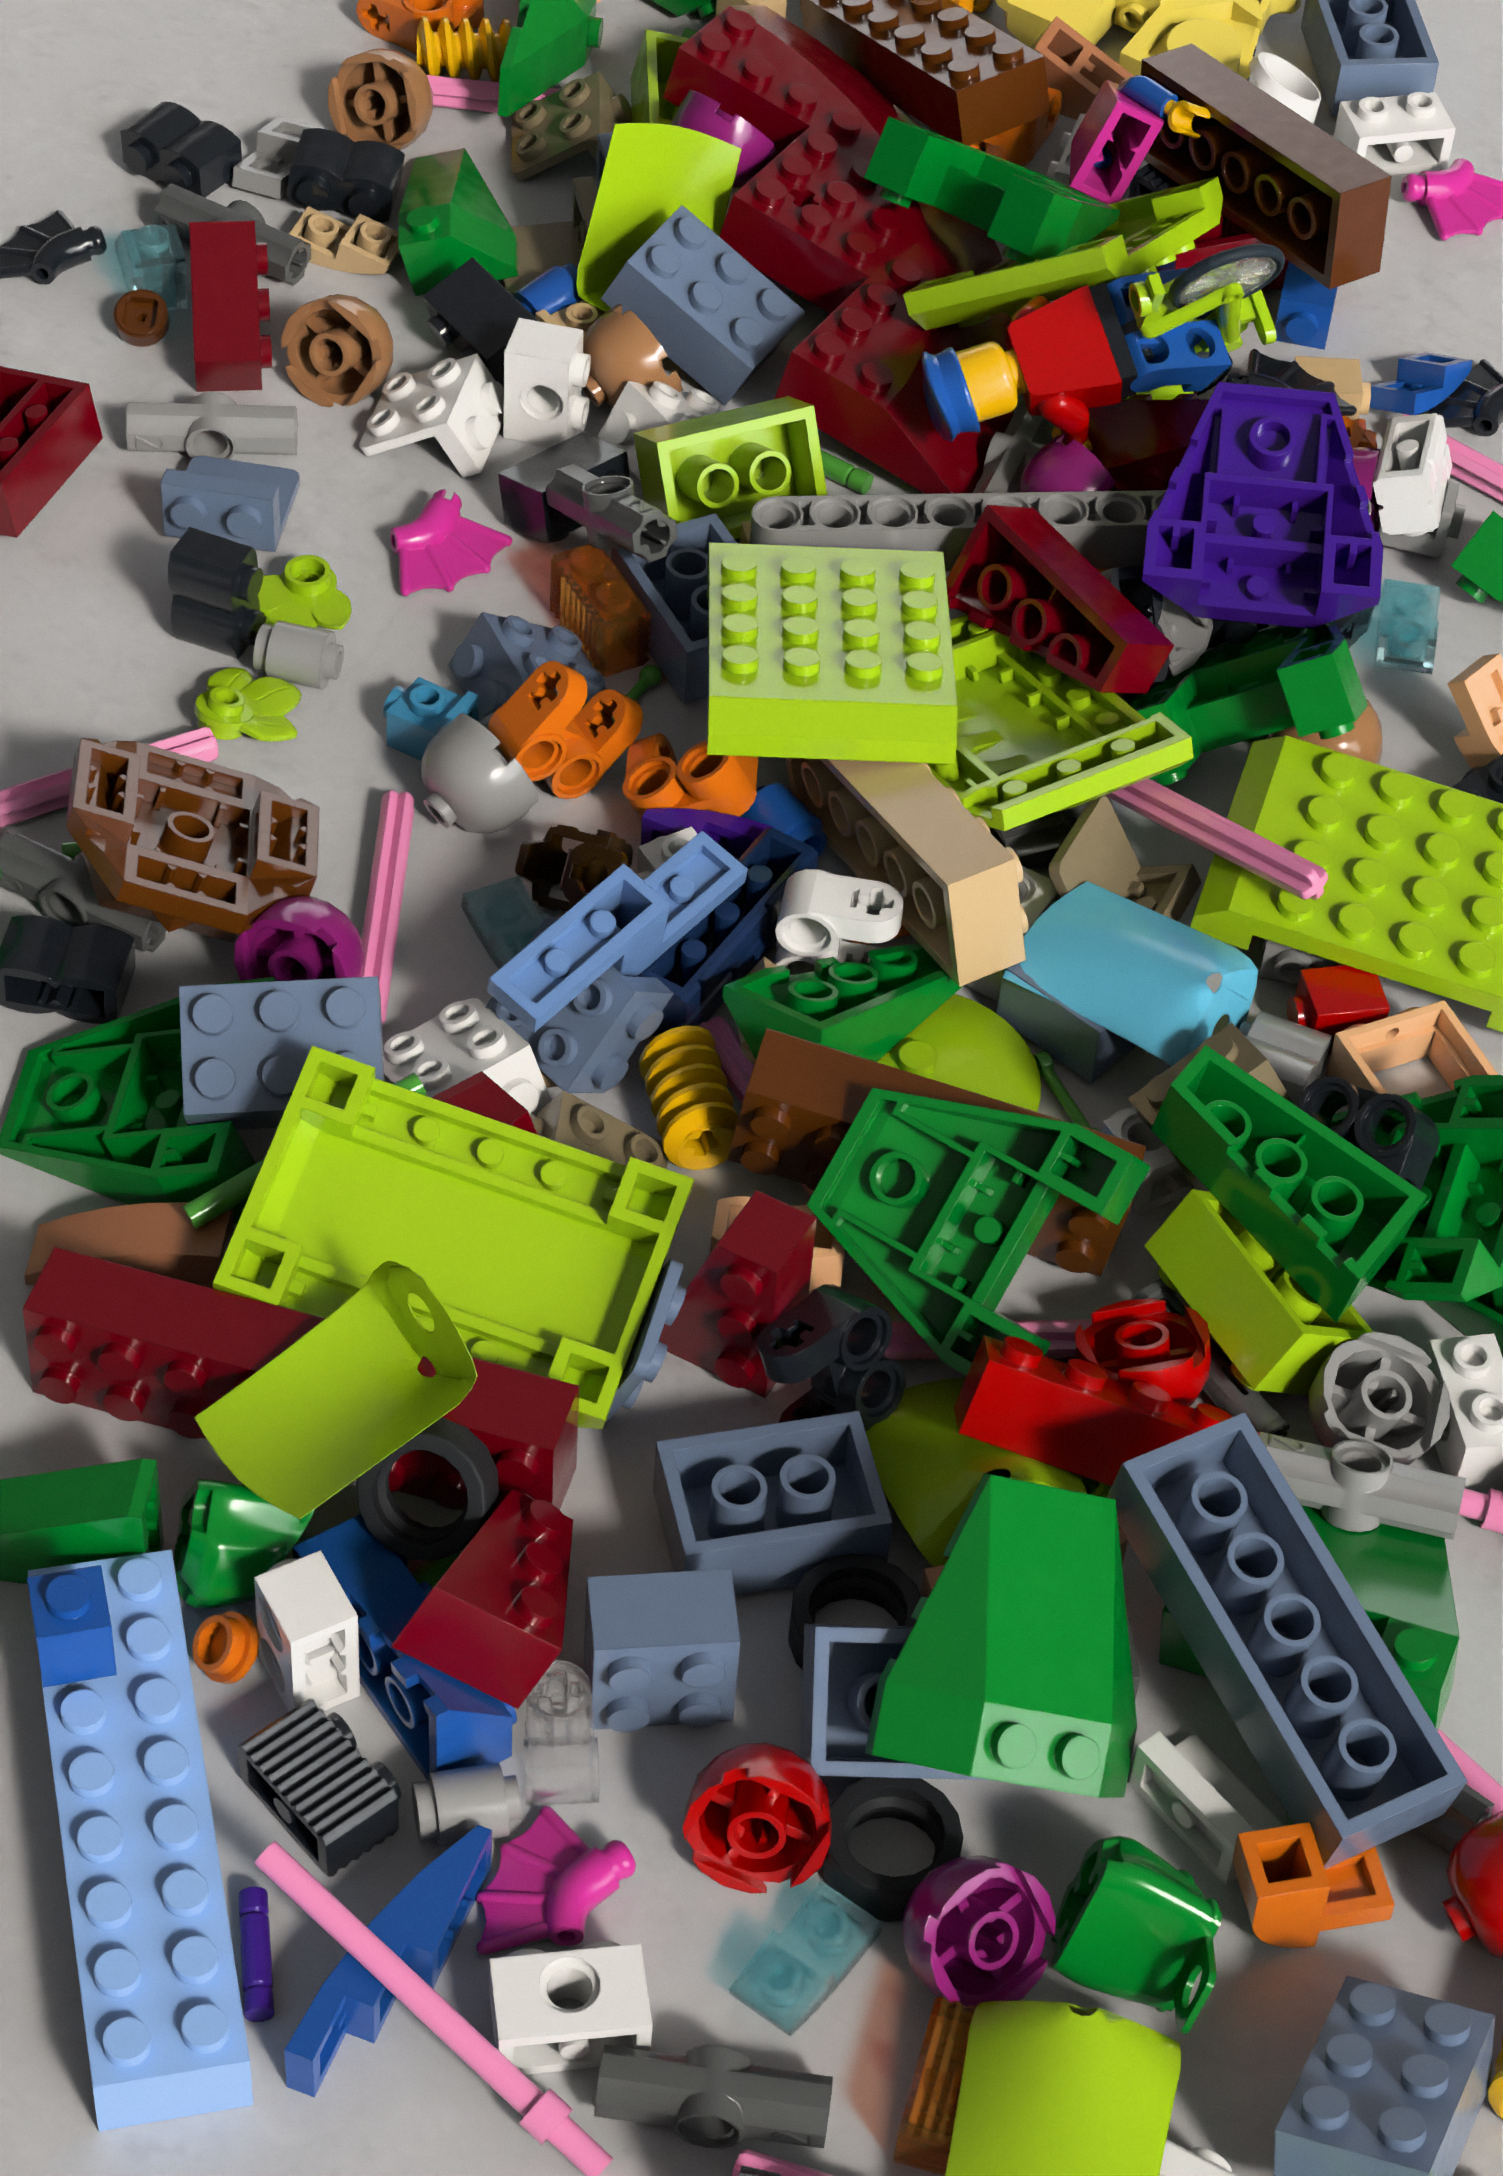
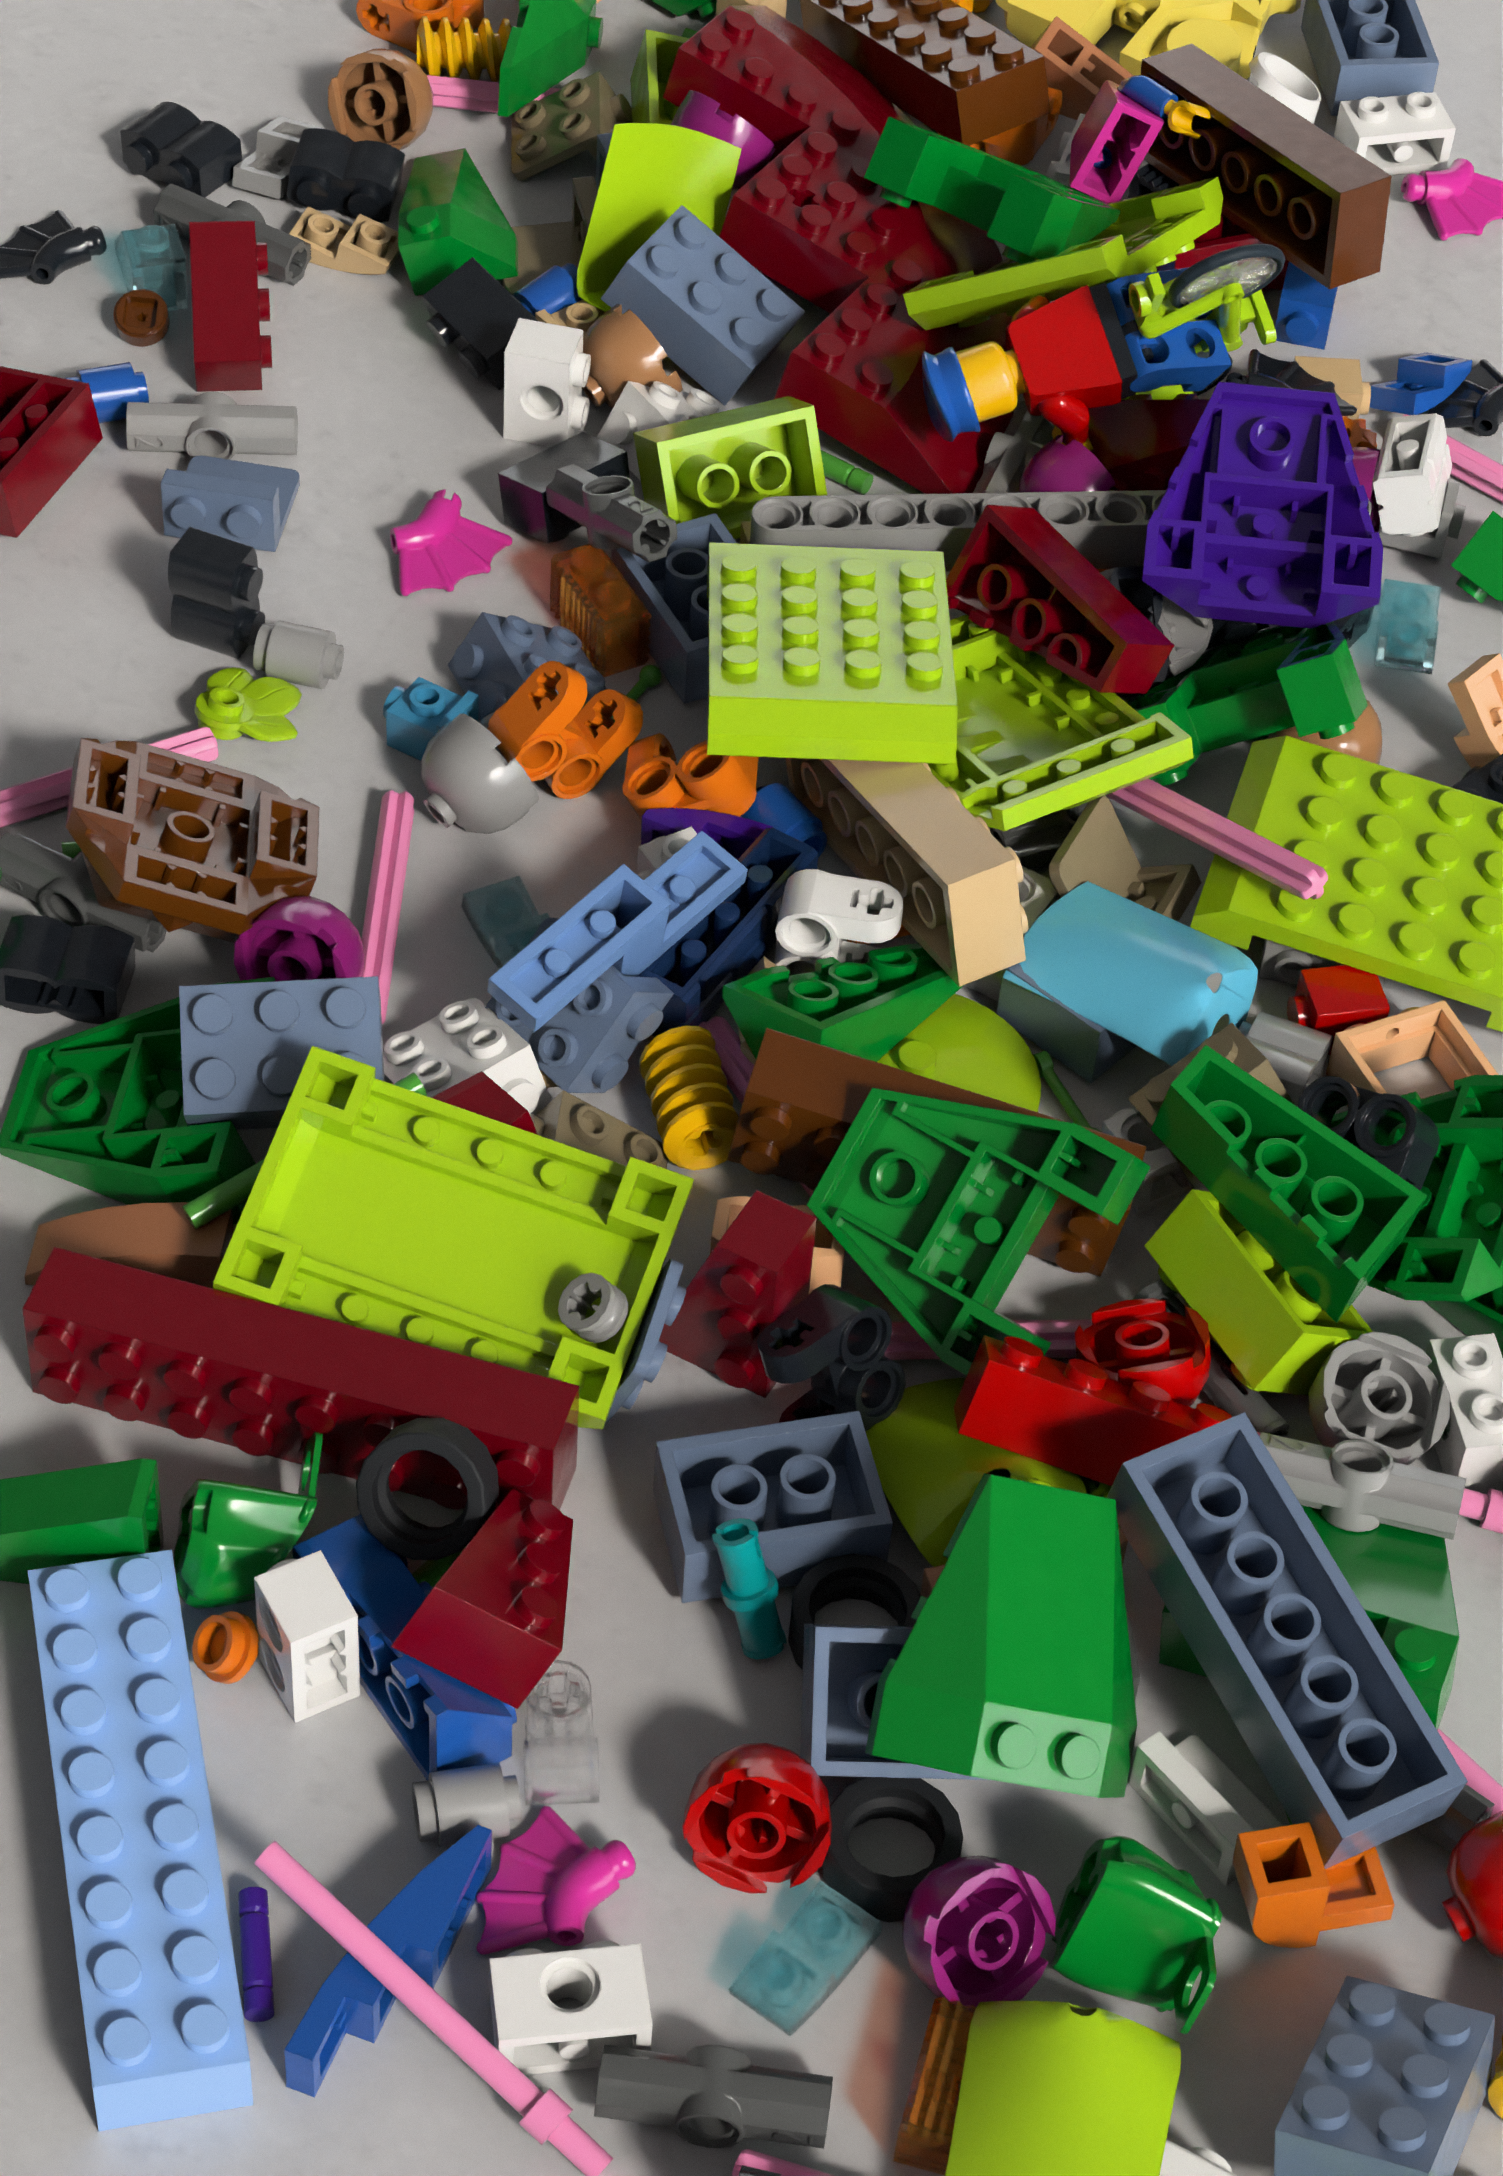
(72, 1626): blue brick -> none
(113, 388): none -> blue brick
(305, 595): lime plate -> none
(321, 1785): black brick -> none
(337, 350): medium nougat cylinder -> none
(341, 1395): lime piece -> none
(450, 402): white bracket -> none
(578, 871): dark brown piece -> none
(578, 1299): none -> light grey bush
(661, 1649): sand blue brick -> none
(749, 1588): none -> teal pin

